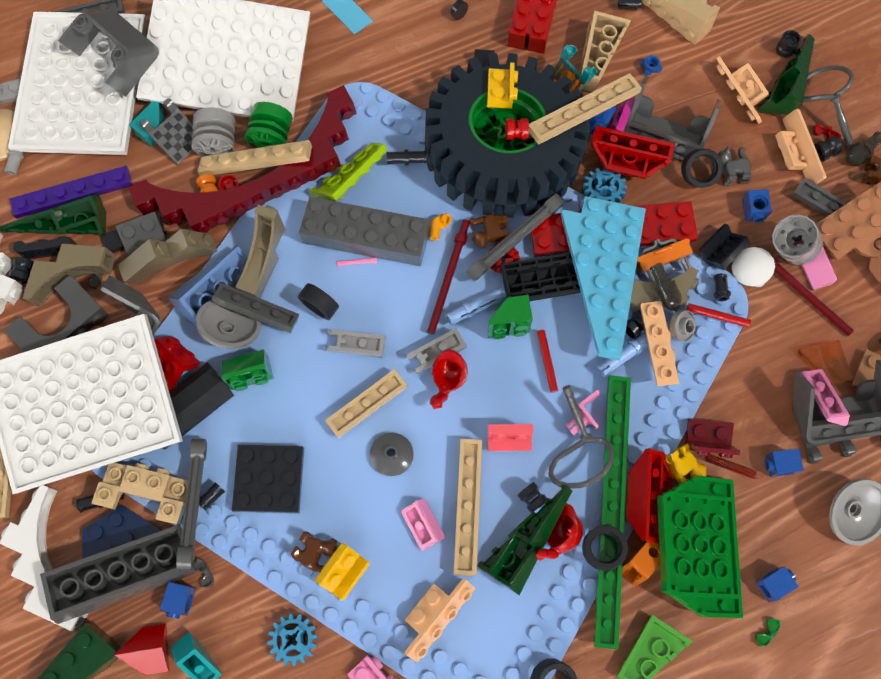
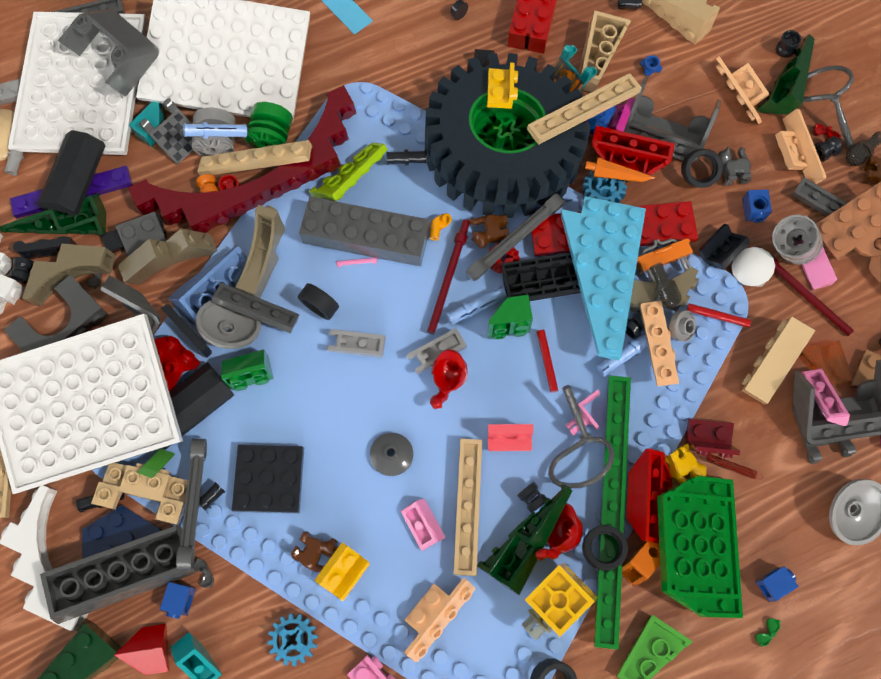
(72, 173): none -> black piece
(156, 463): none -> bright green sticker
(181, 324): none -> black tile
(214, 130): none -> light blue pin
(366, 403): tan plate -> none
(517, 129): red wheel -> none
(557, 602): none -> yellow piece
(610, 170): none -> orange bar
(721, 287): black pin -> none
(777, 359): none -> tan wedge
(784, 462): blue brick -> none

